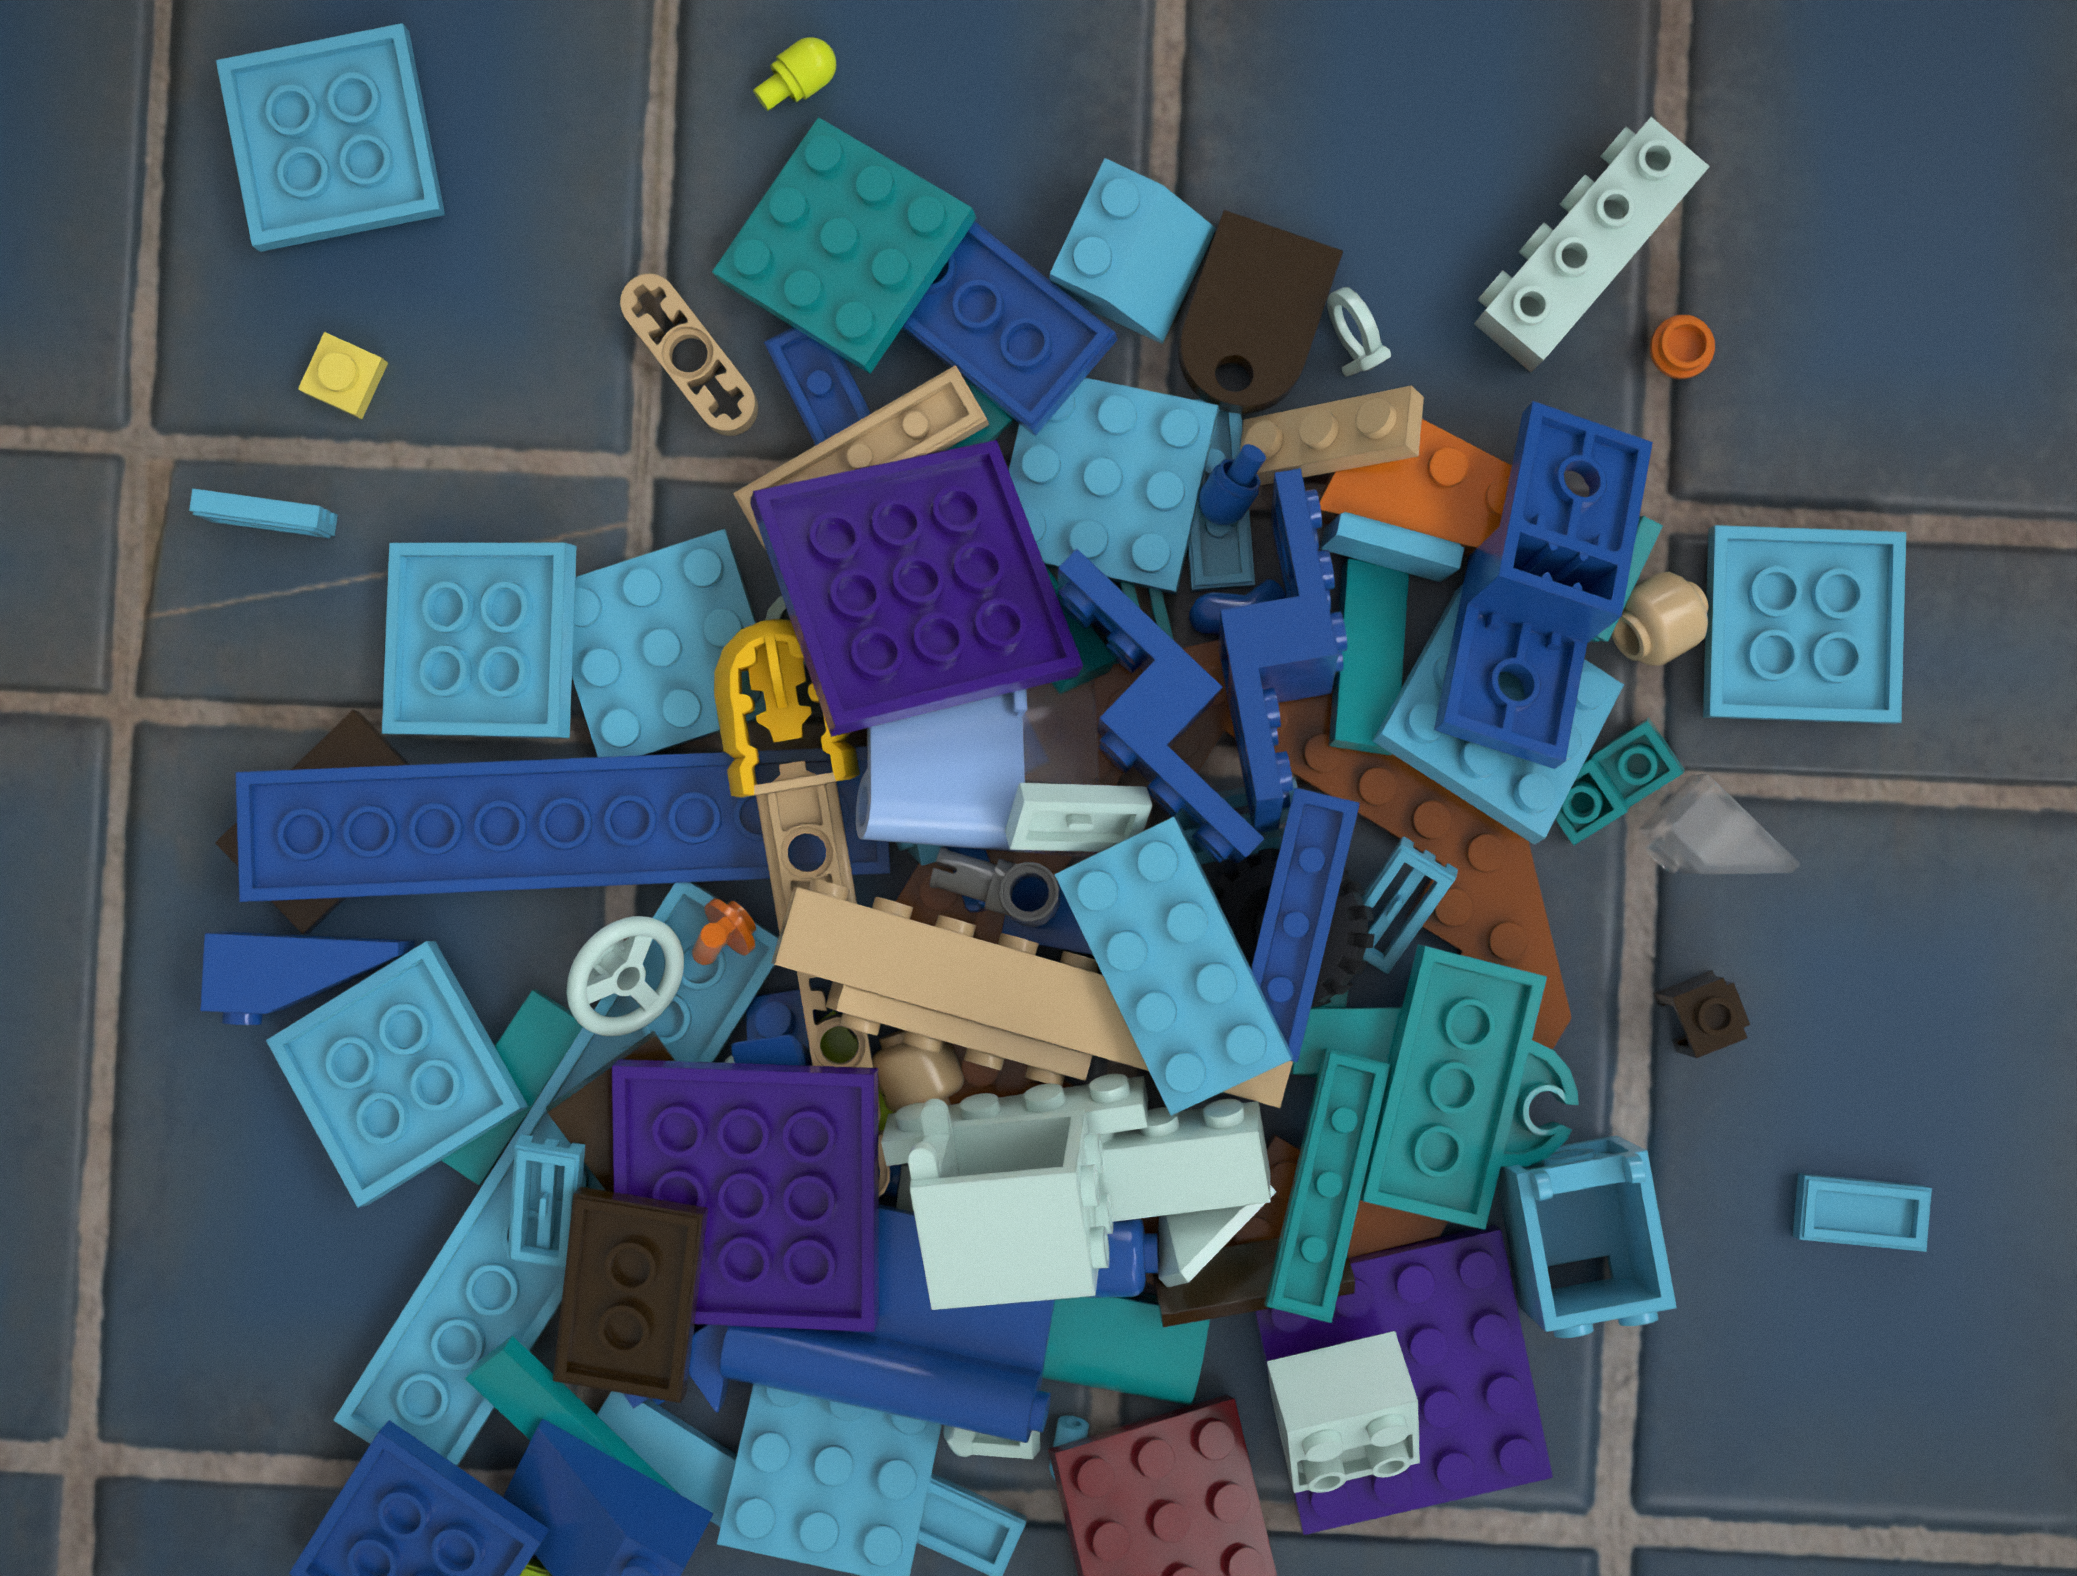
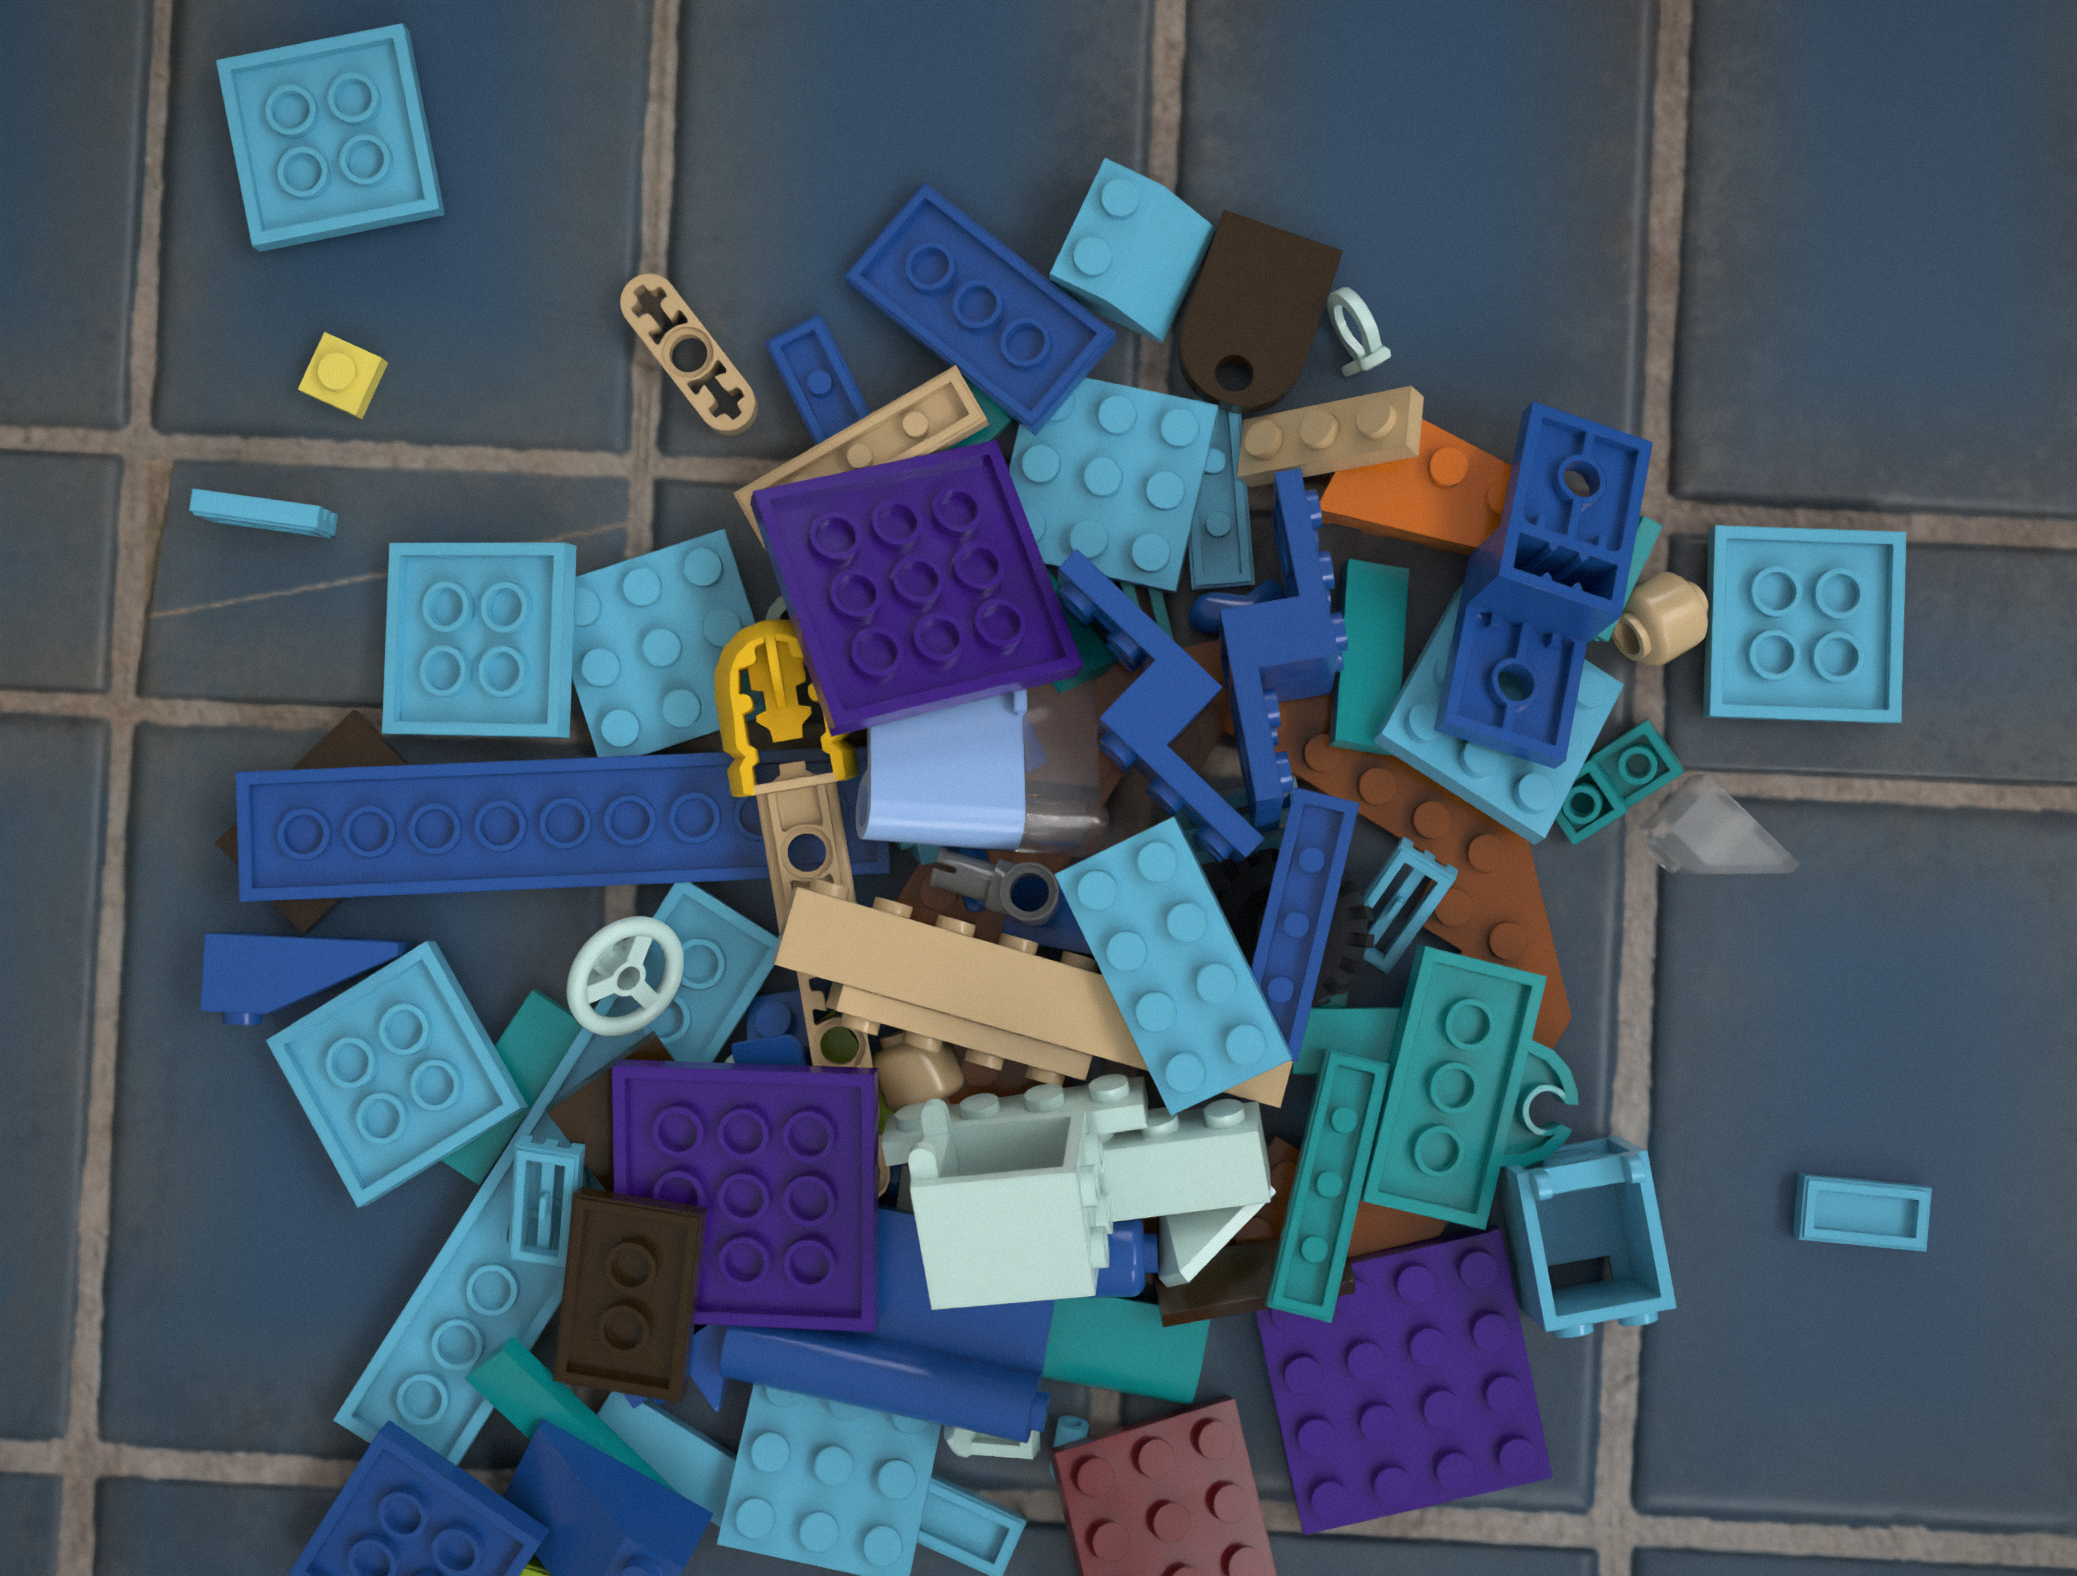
(728, 926): orange plate -> none
(798, 72): neon yellow cylinder -> none
(844, 245): teal plate -> none
(1075, 816): light aqua plate -> none
(1232, 487): blue cylinder -> none
(1345, 1412): light aqua slope -> none
(1392, 547): medium azure tile -> none
(1591, 244): light aqua brick -> none
(1682, 346): orange plate -> none
(1707, 1012): dark brown window -> none

